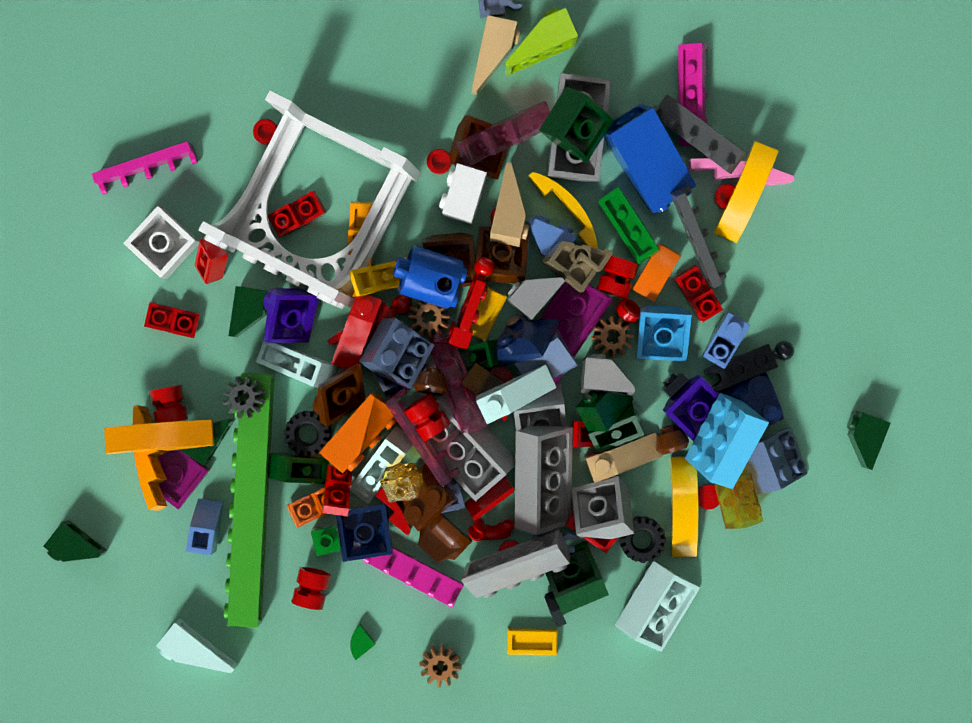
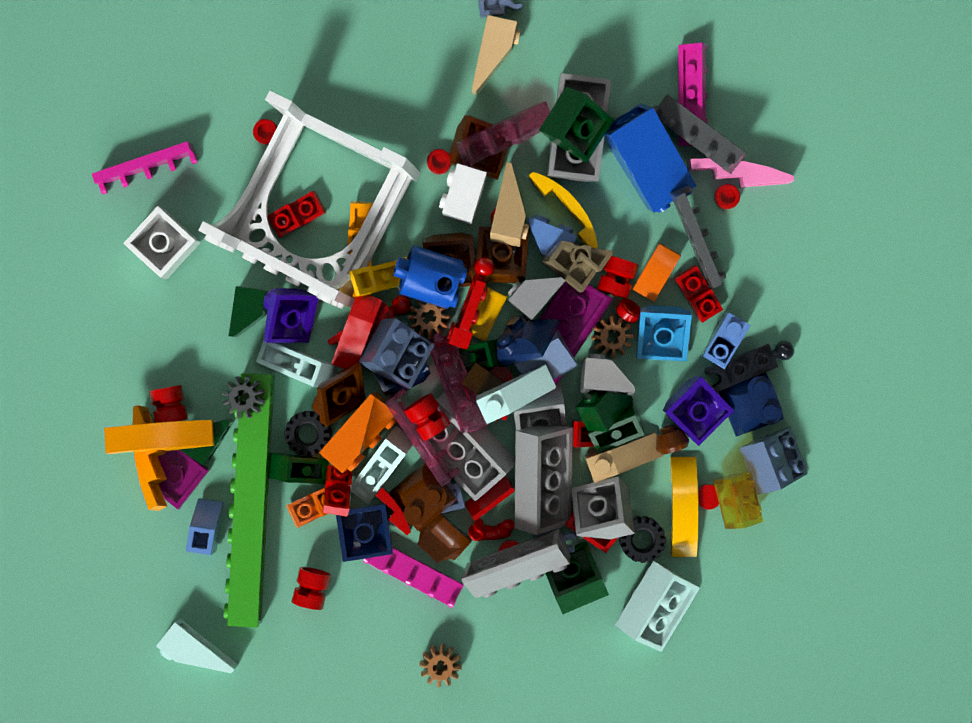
(72, 544): dark green slope -> none
(171, 320): red slope -> none
(210, 261): red slope -> none
(325, 540): green bracket -> none
(360, 642): green tile -> none
(401, 482): clear yellow brick -> none
(431, 382): reddish brown cone -> none
(532, 641): yellow tile -> none
(548, 38): lime slope -> none
(554, 609): black tile -> none
(629, 225): green plate -> none
(673, 384): black plate -> none
(726, 440): medium azure brick -> none
(747, 191): yellow slope -> none
(867, 437): dark green slope -> none

